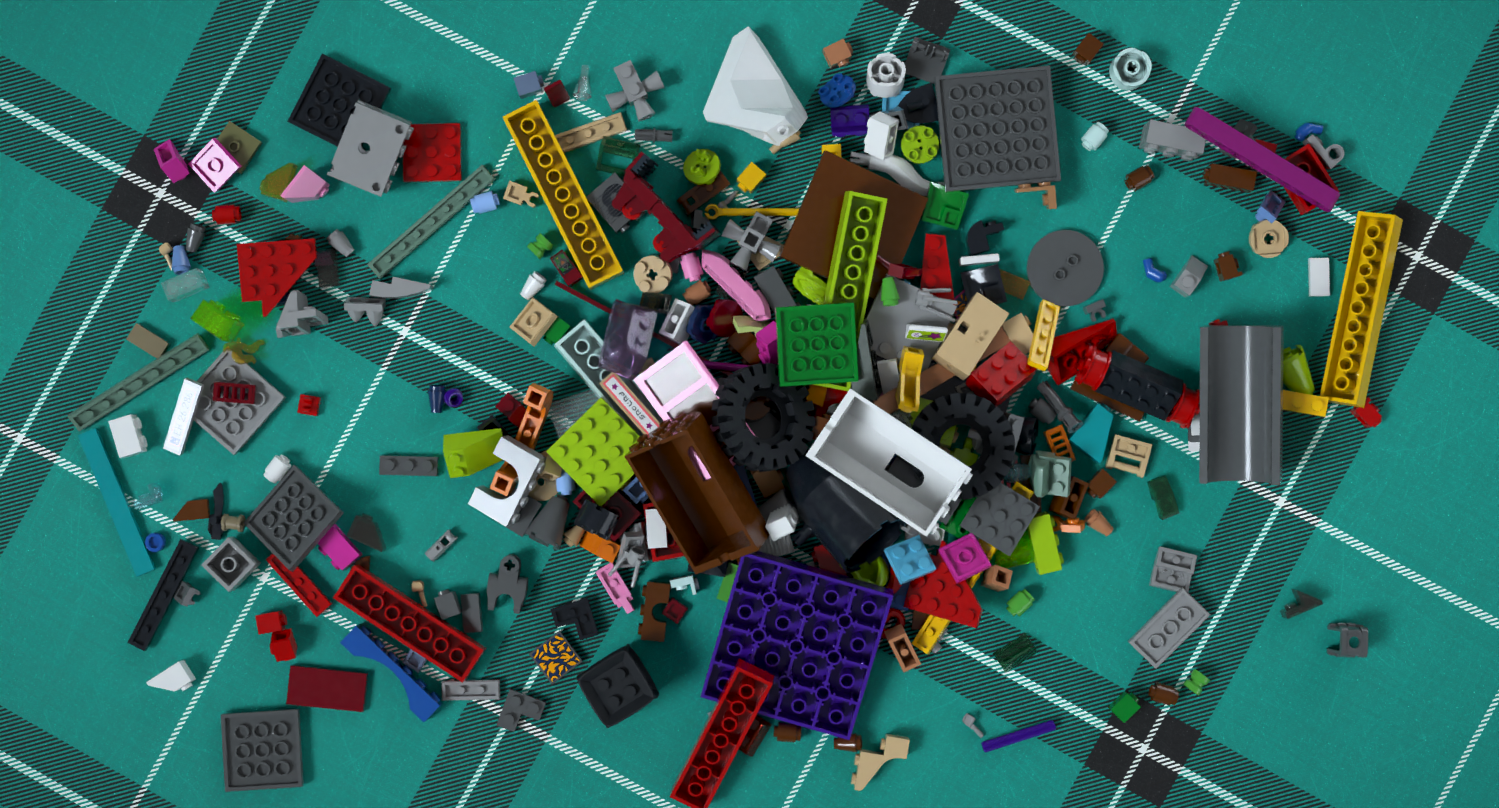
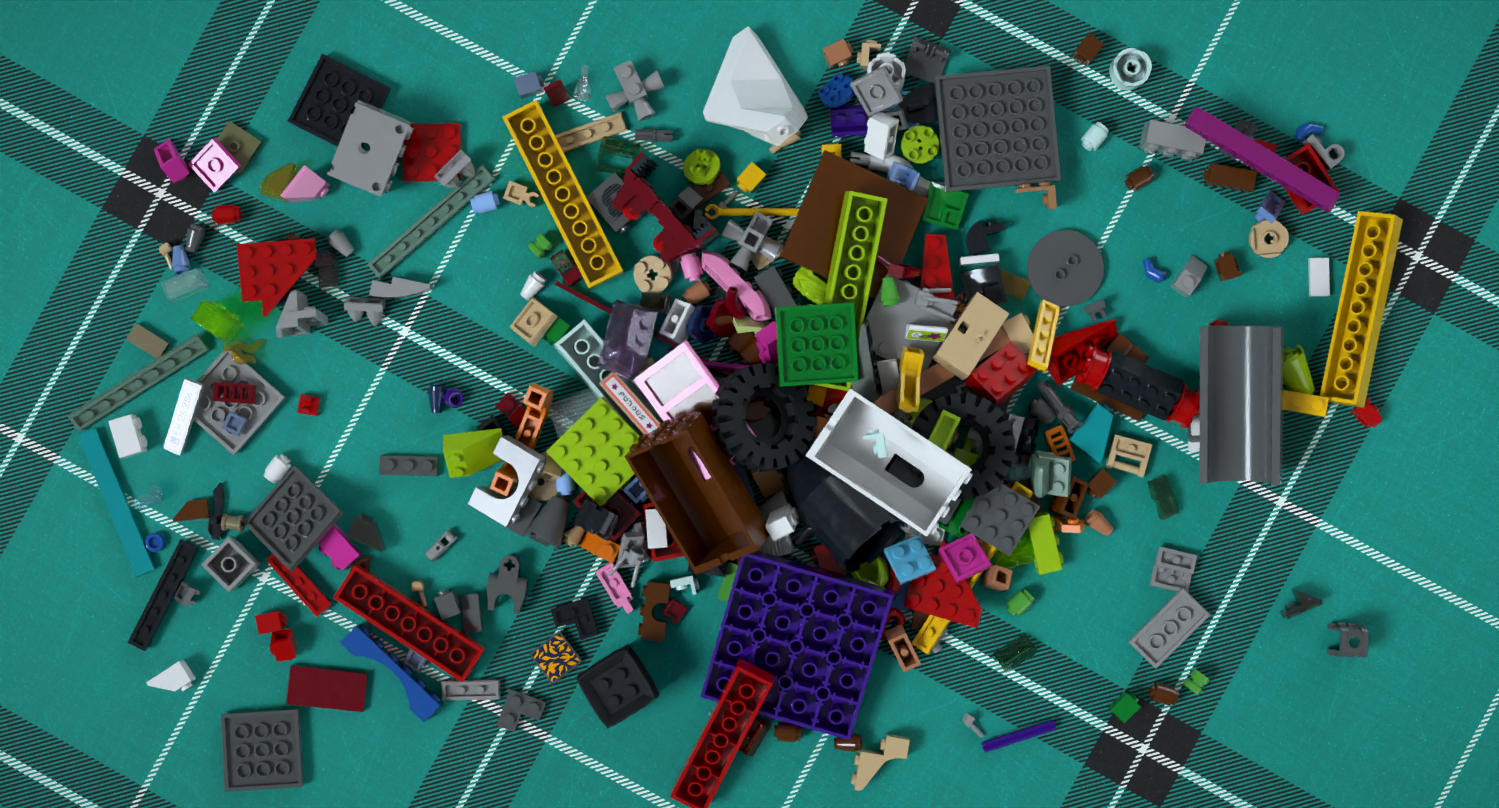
(235, 423): none -> sand blue tile
(458, 163): none -> light grey tile
(685, 203): none -> dark grey brick
(733, 305): none -> dark red arm
(863, 56): none -> tan bracket
(876, 91): none -> light grey tile
(879, 446): none -> light aqua bracket
(903, 175): none -> medium blue bracket
(944, 429): none -> lime plate

